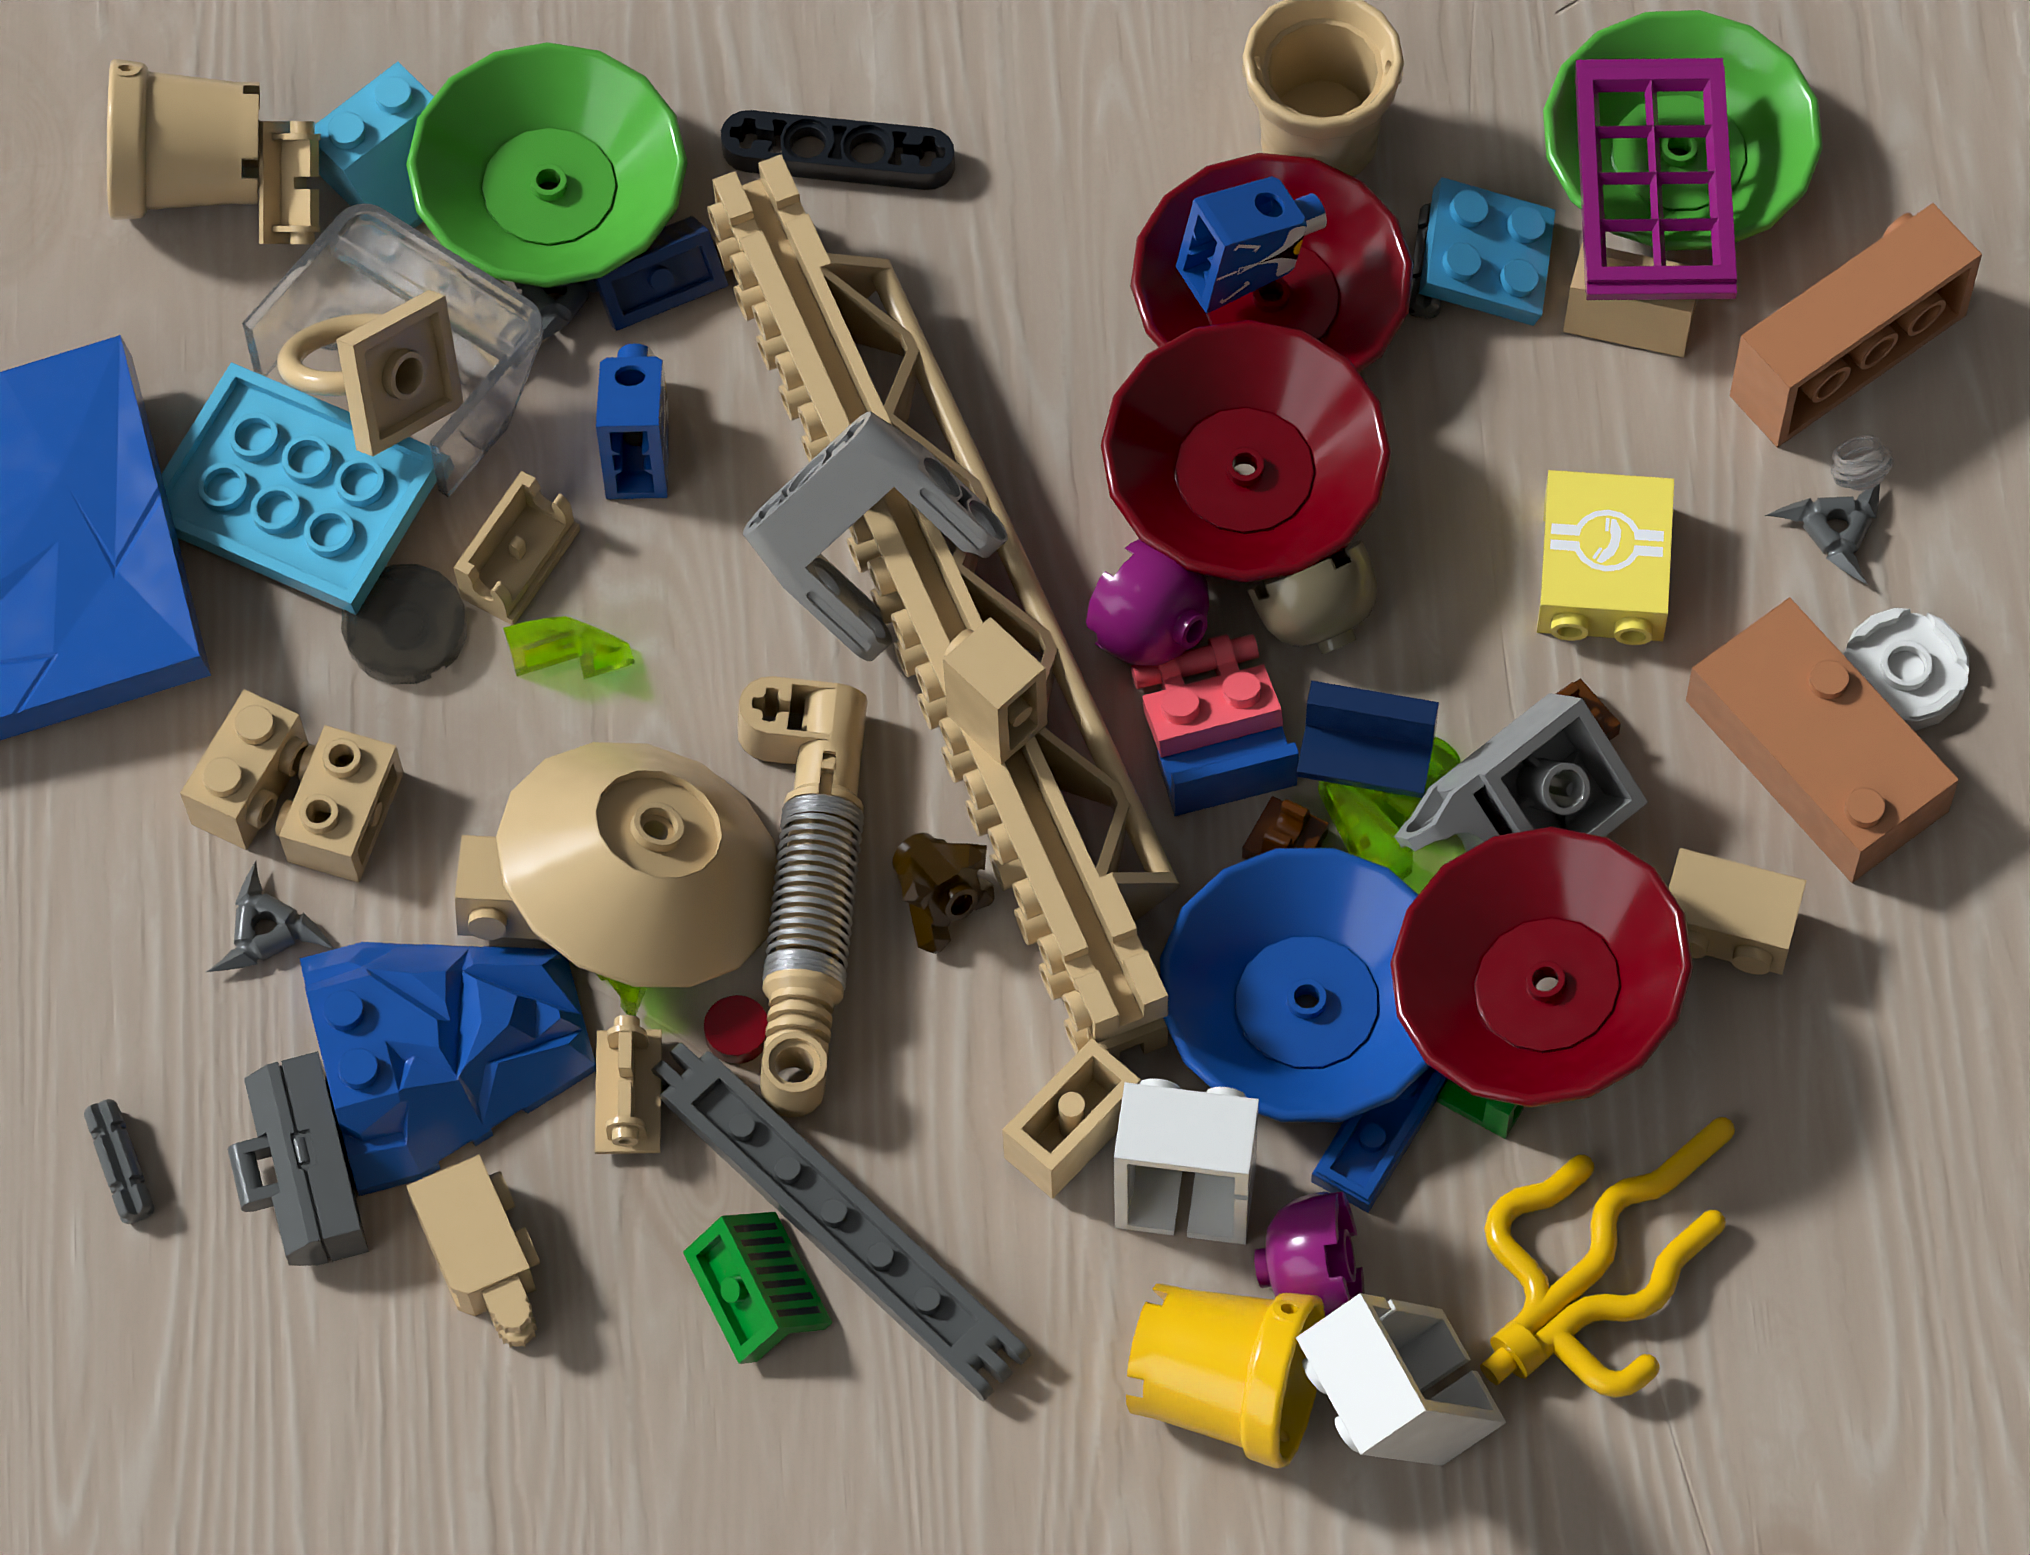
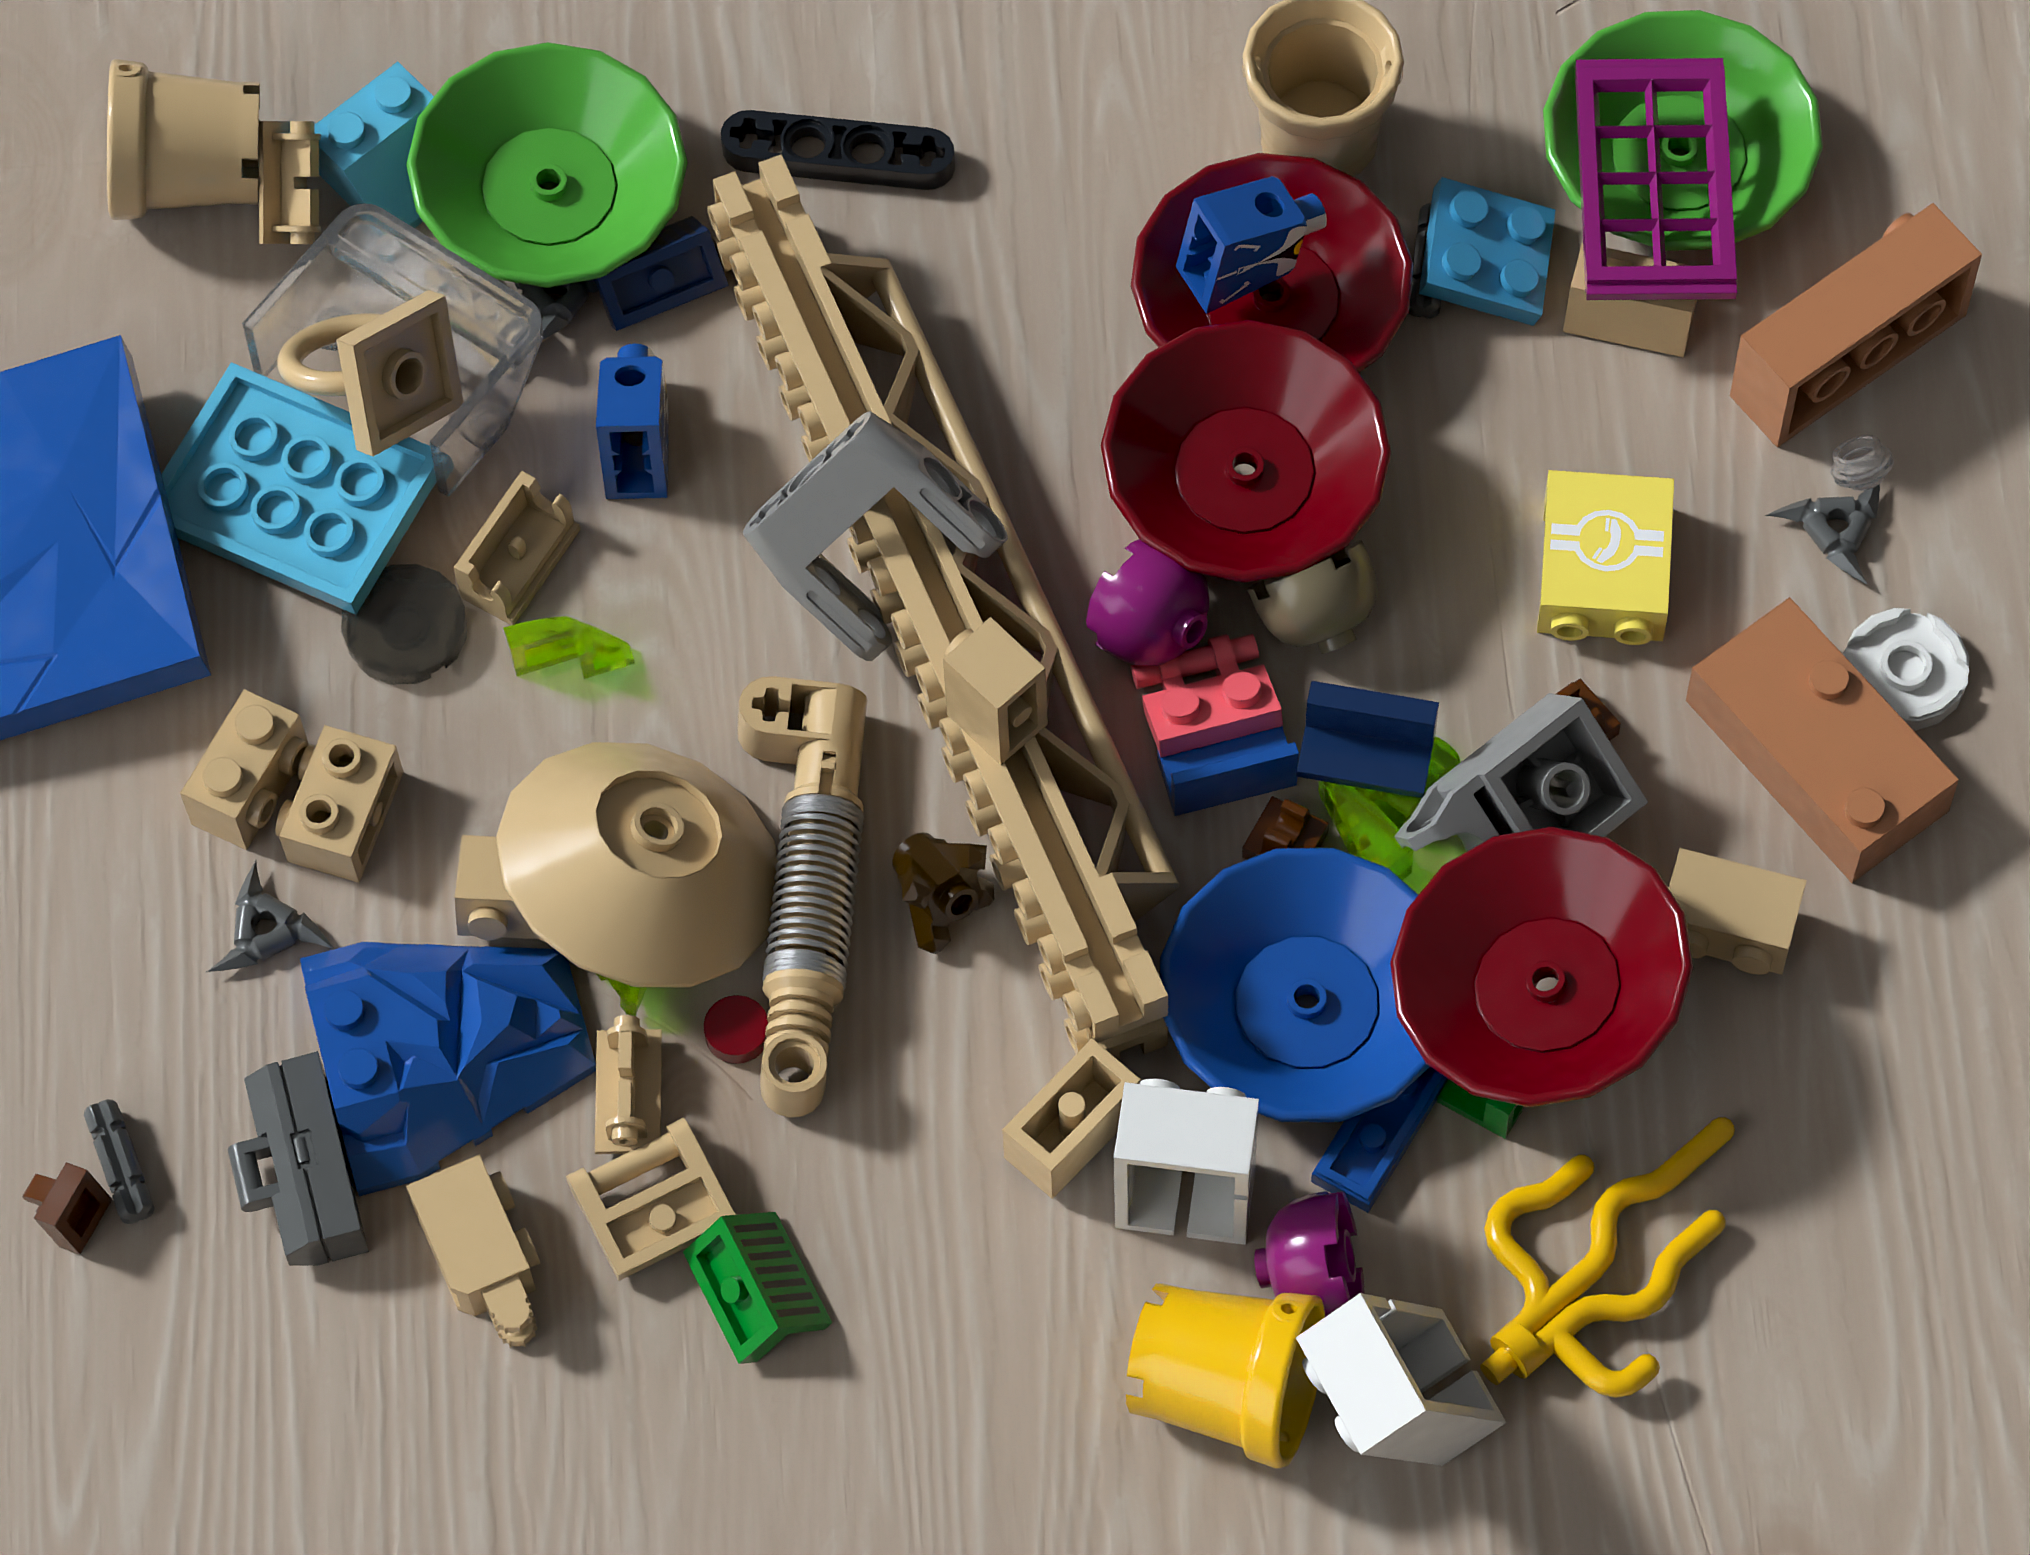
(68, 1206): none -> reddish brown tile
(659, 1218): none -> tan plate
(839, 1220): dark grey hinge -> none

